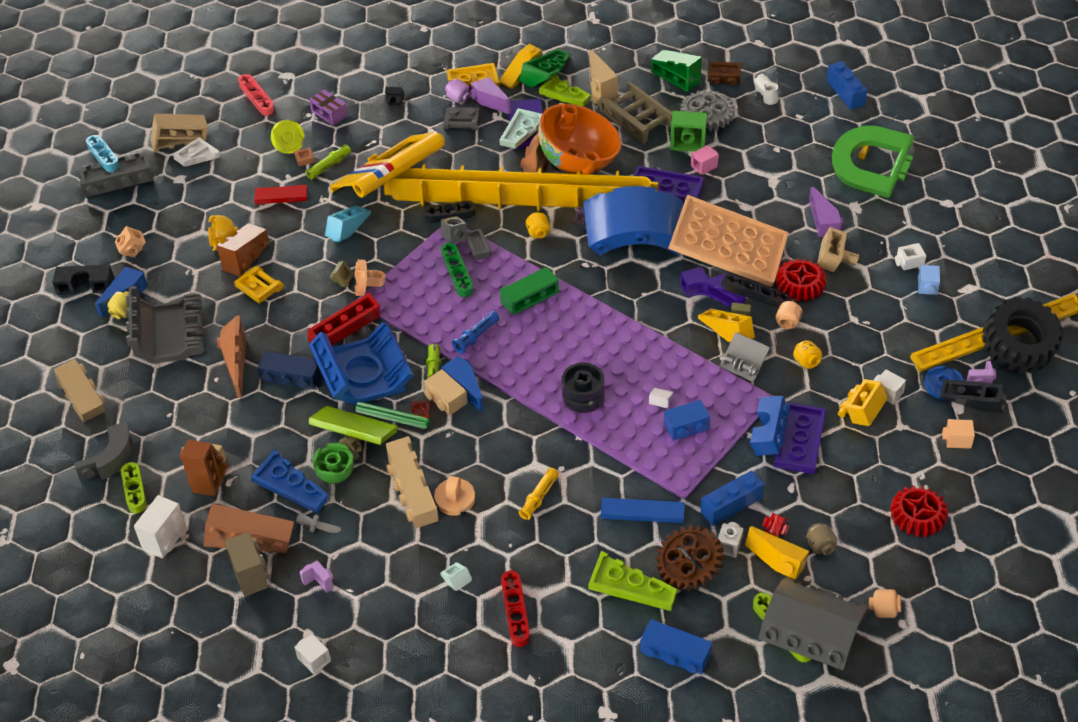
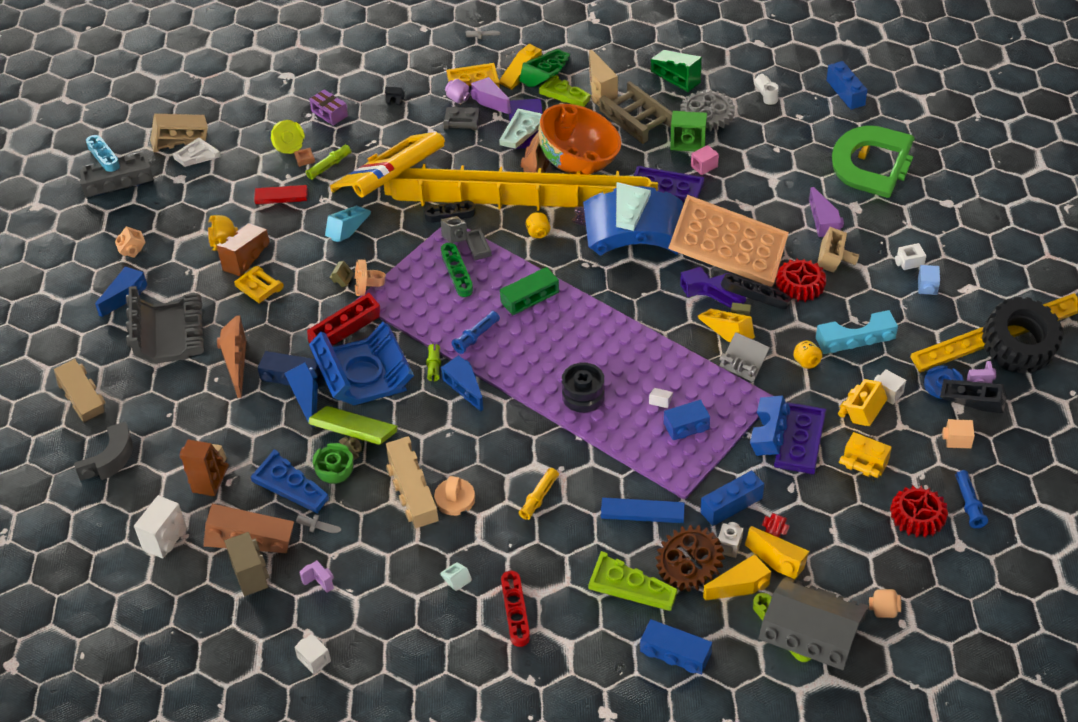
(70, 277): black arch -> none
(118, 305): light yellow head -> none
(139, 492): lime beam -> none
(258, 93): coral beam -> none
(304, 387): none -> blue slope
(392, 415): green axle -> none
(421, 408): clear red tile -> none
(445, 392): tan brick -> none
(479, 33): none -> light grey piece
(630, 205): none -> light aqua wing
(724, 72): reddish brown bracket -> none
(740, 580): none -> yellow slope
(789, 315): light nougat head -> none
(821, 539): dark tan head -> none
(836, 338): none -> medium azure arch
(866, 455): none -> yellow brick
(972, 506): none -> blue pin

